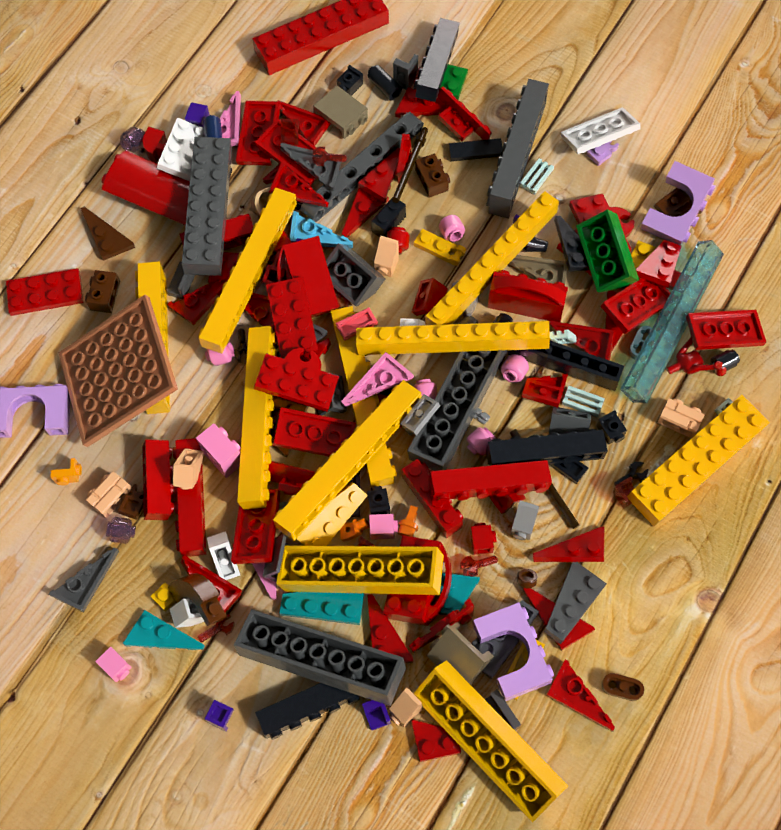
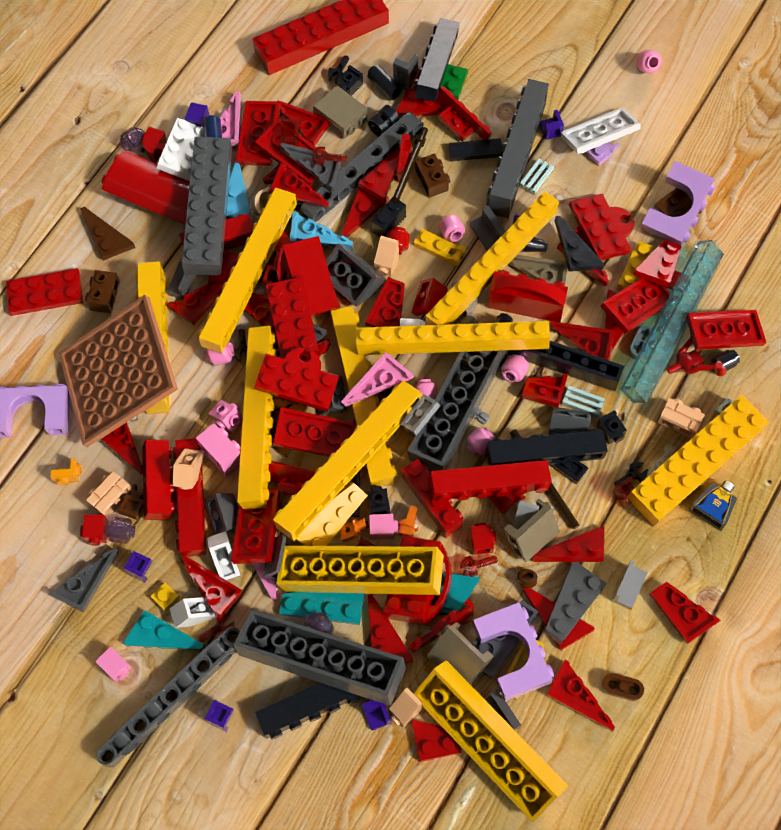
(94, 529): none -> red brick
(122, 443): none -> red wing
(138, 566): none -> dark purple panel
(159, 708): none -> dark grey beam
(201, 593): reddish brown arch -> none
(222, 512): none -> dark grey panel
(226, 415): none -> bright pink brick
(237, 195): none -> medium azure wing
(319, 621): none -> clear purple head
(333, 72): none -> black bar
(362, 319): coral tile -> none
(383, 120): none -> black wheel
(388, 305): none -> red wing
(487, 228): none -> dark grey panel
(534, 533): none -> dark tan panel
(552, 127): none -> dark purple panel
(563, 338): light aqua tile -> none
(607, 252): green slope -> none
(630, 586): none -> light grey panel
(648, 61): none -> bright pink head
(685, 615): none -> red wing
(715, 504): none -> torso

